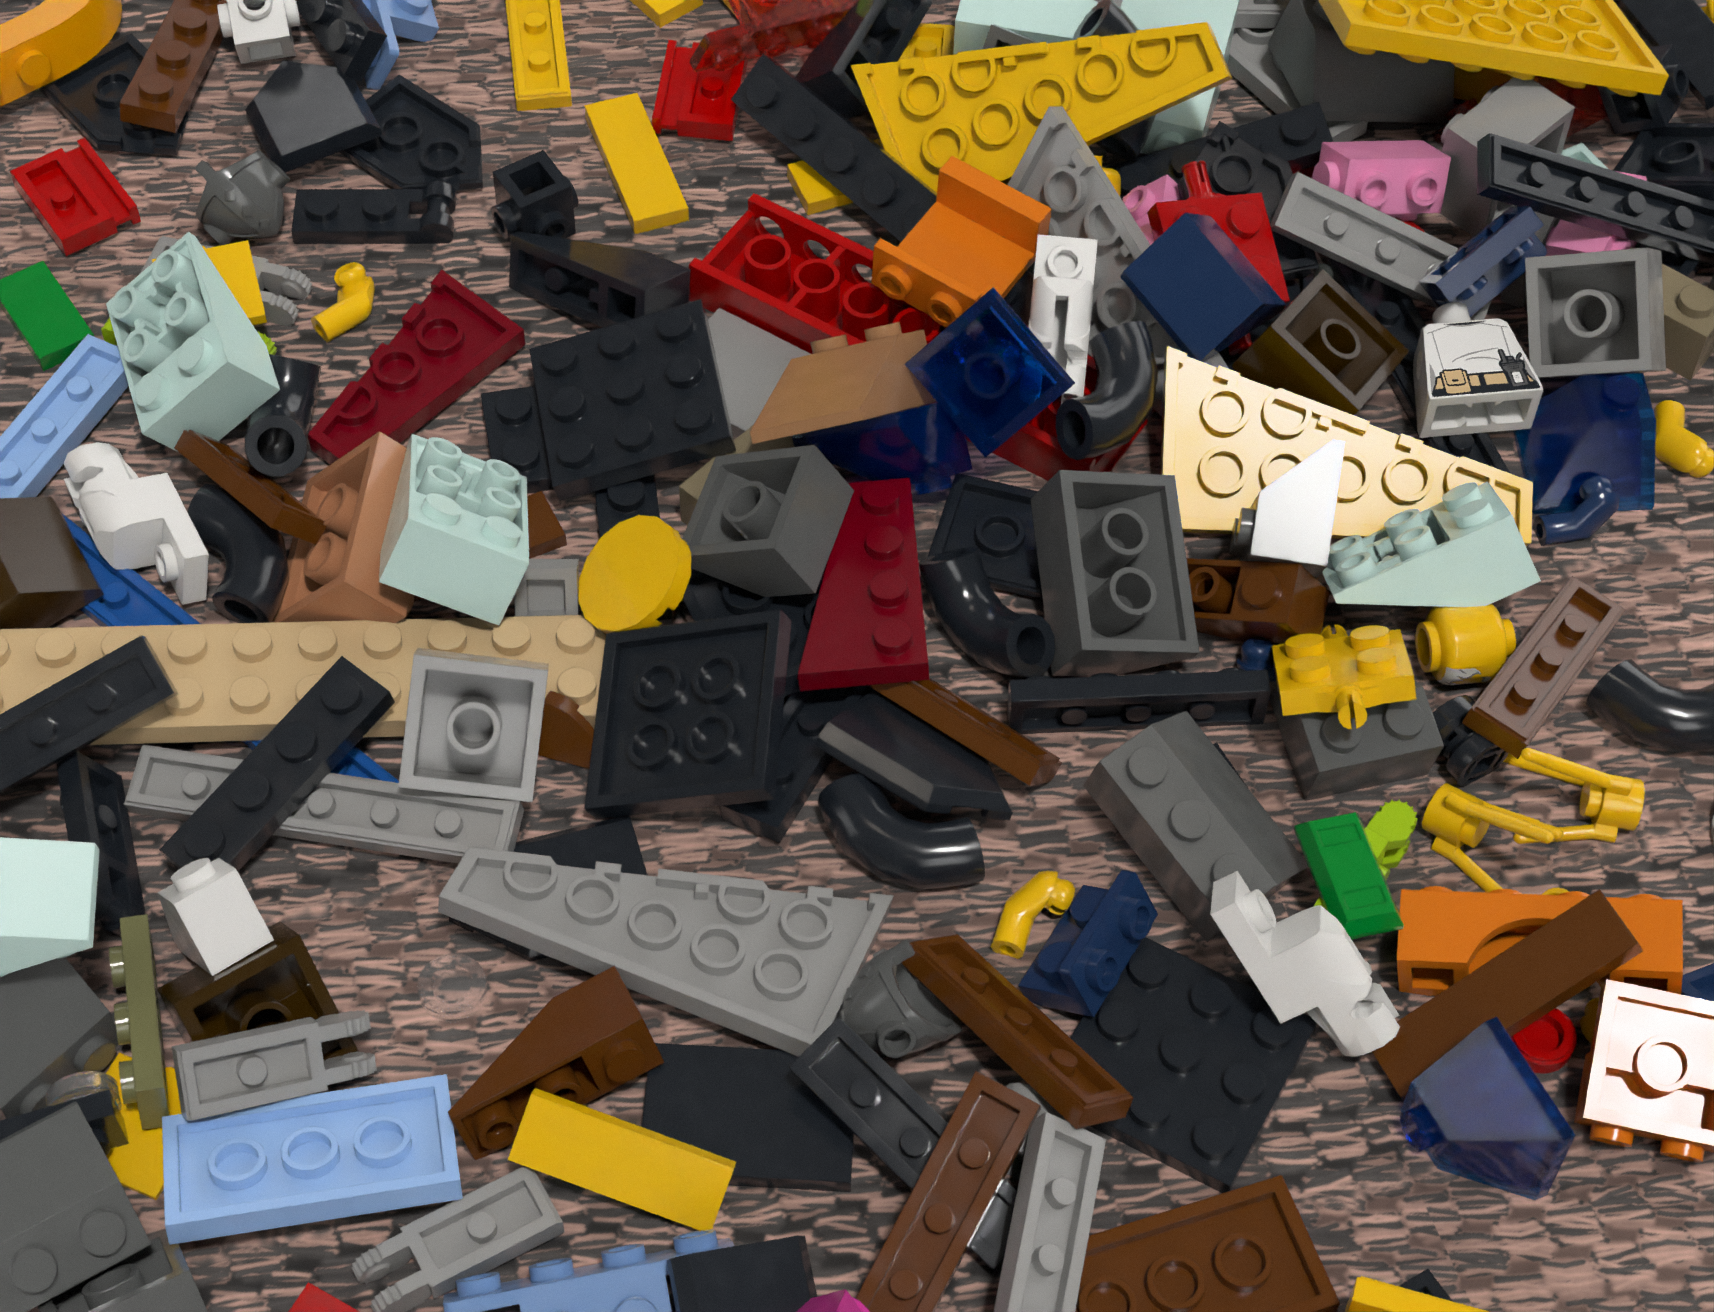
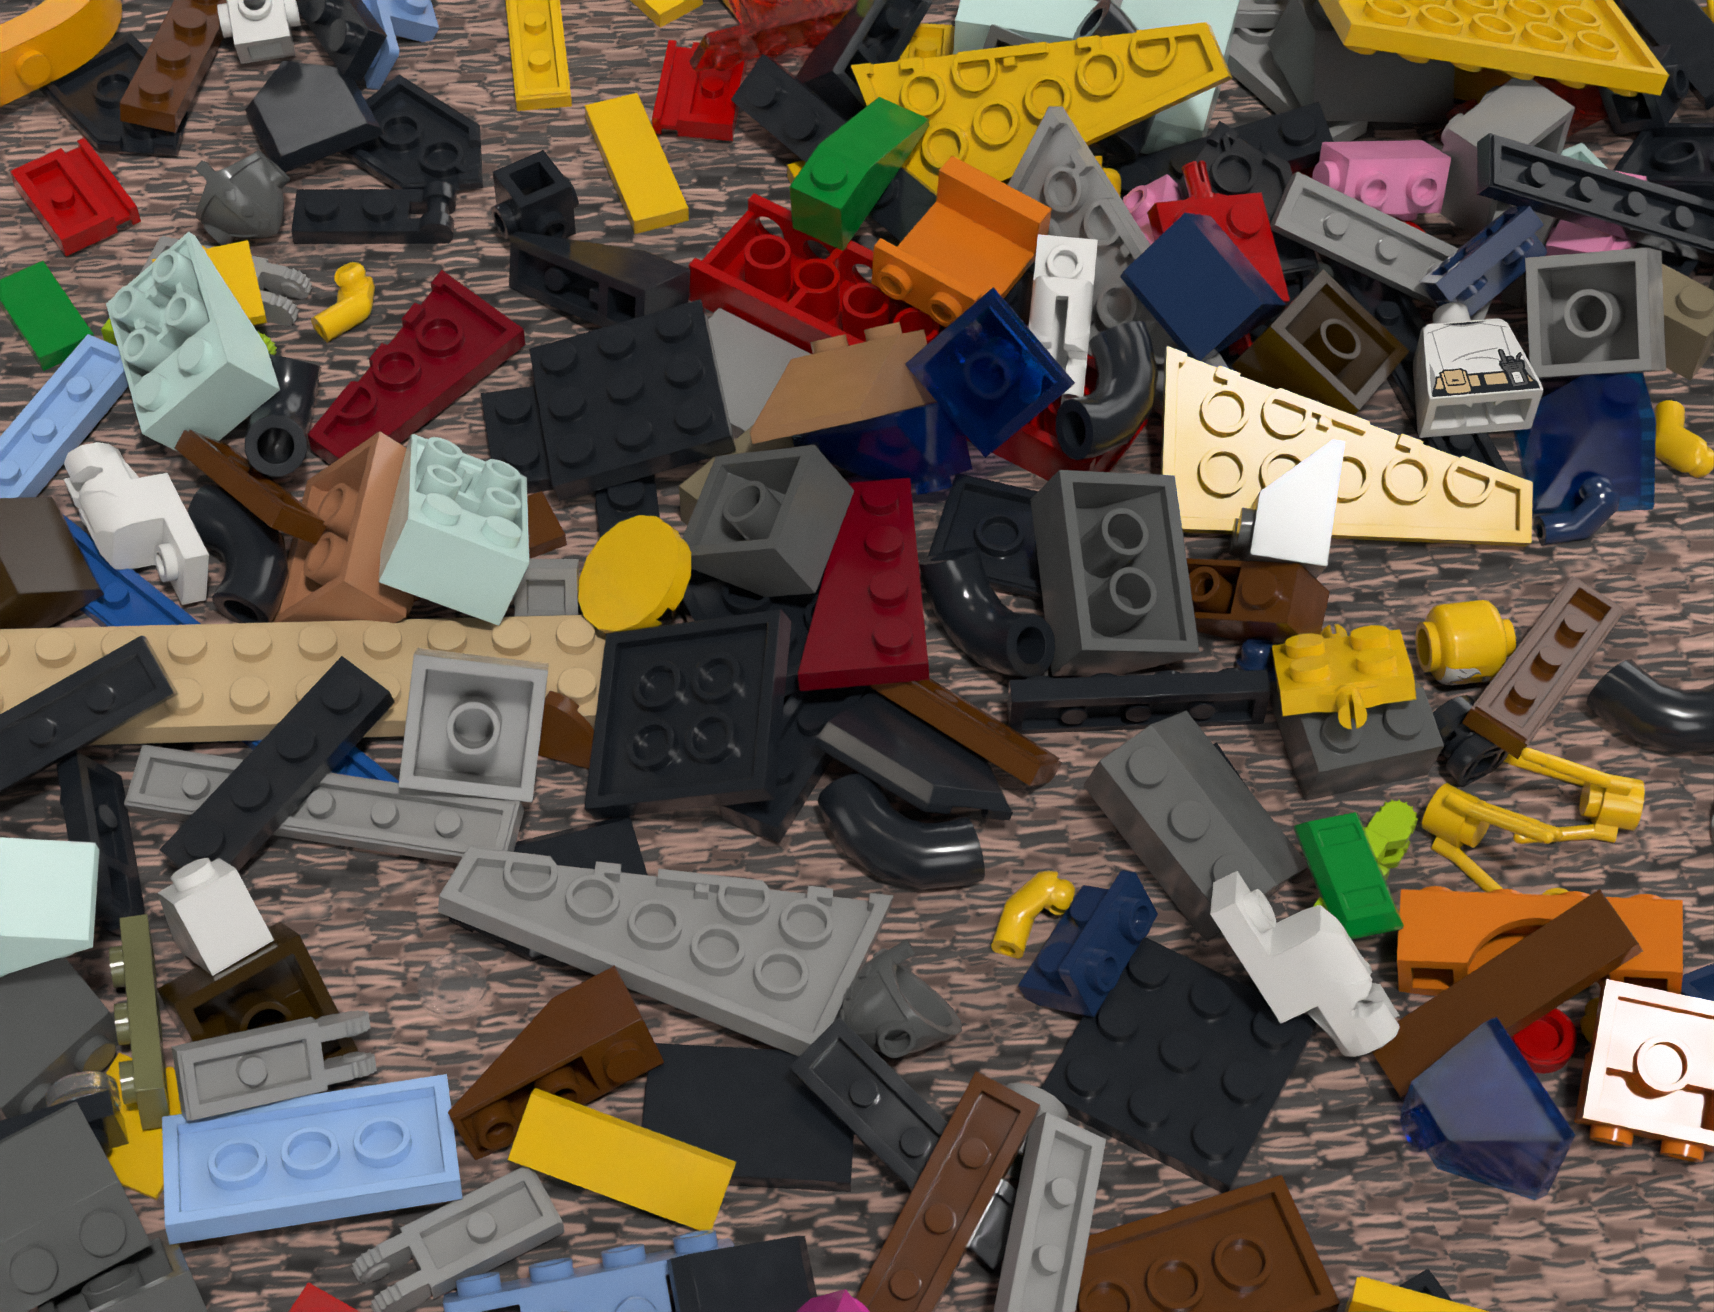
(853, 171): none -> green slope
(1018, 1031): reddish brown tile -> none
(1438, 557): light aqua slope -> none

